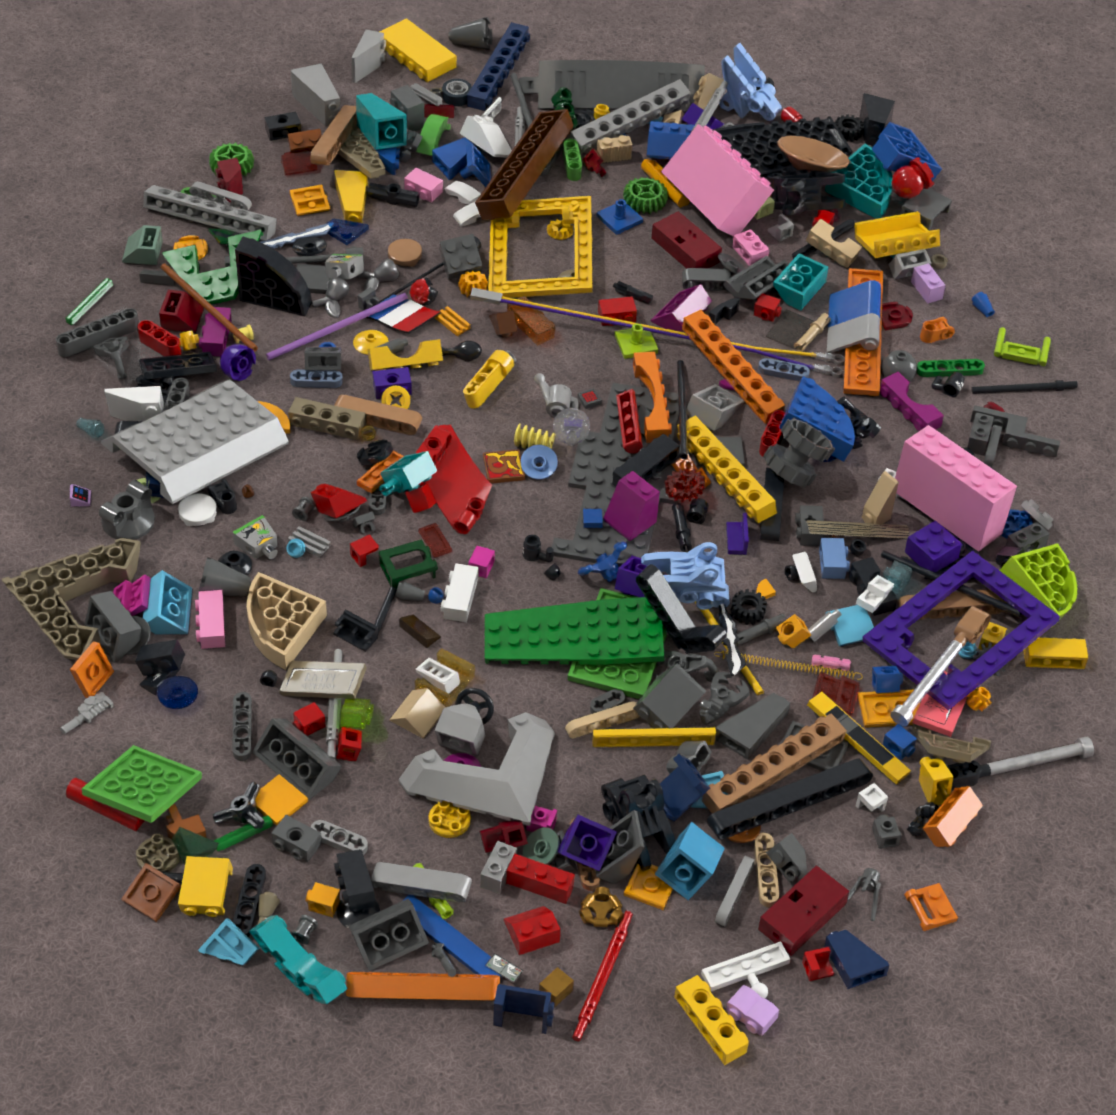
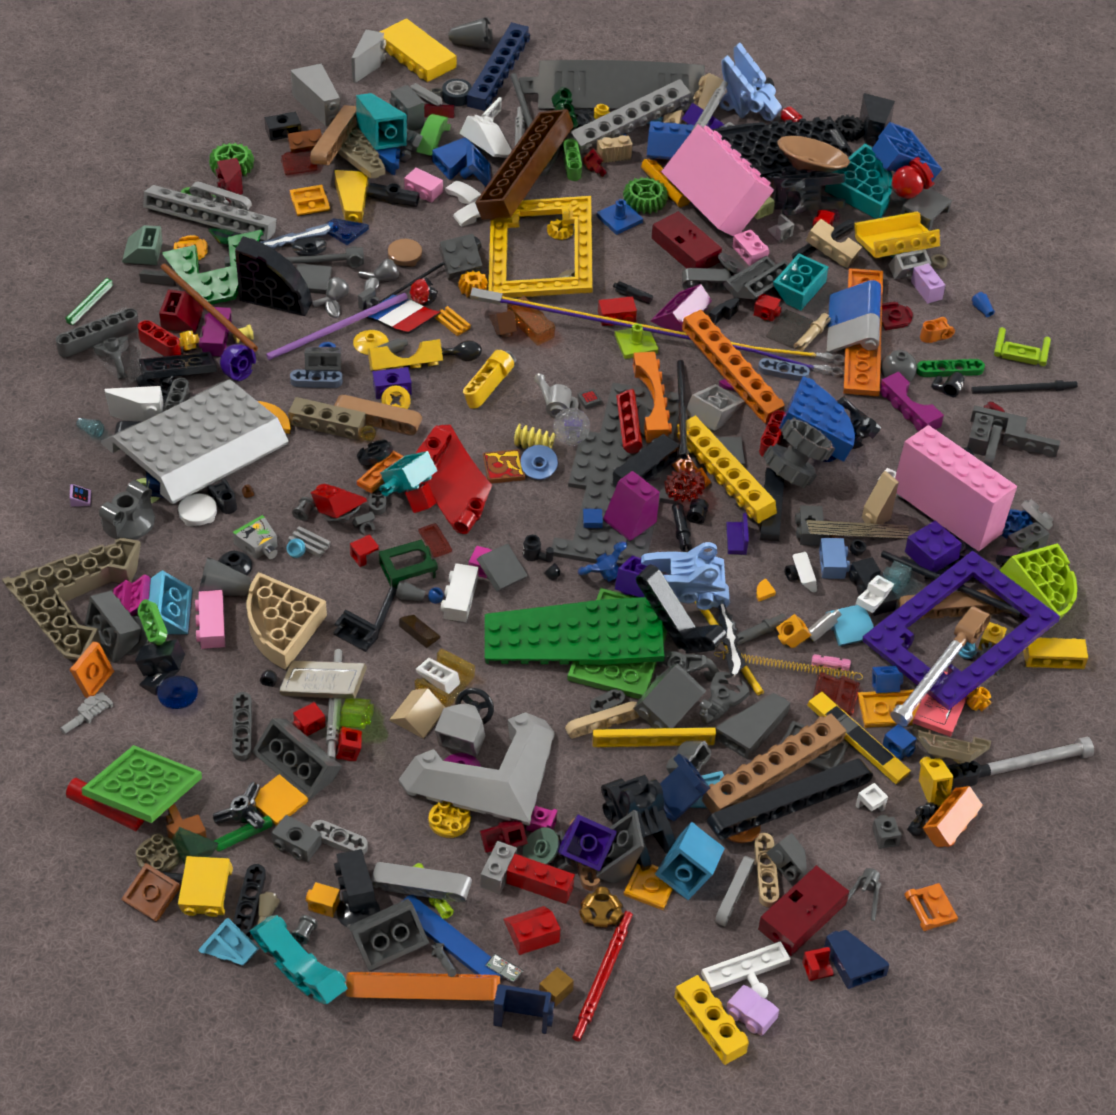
(147, 613): none -> bright green beam
(340, 266): light grey torso -> none
(502, 567): none -> dark grey tile
(748, 615): black tyre -> none

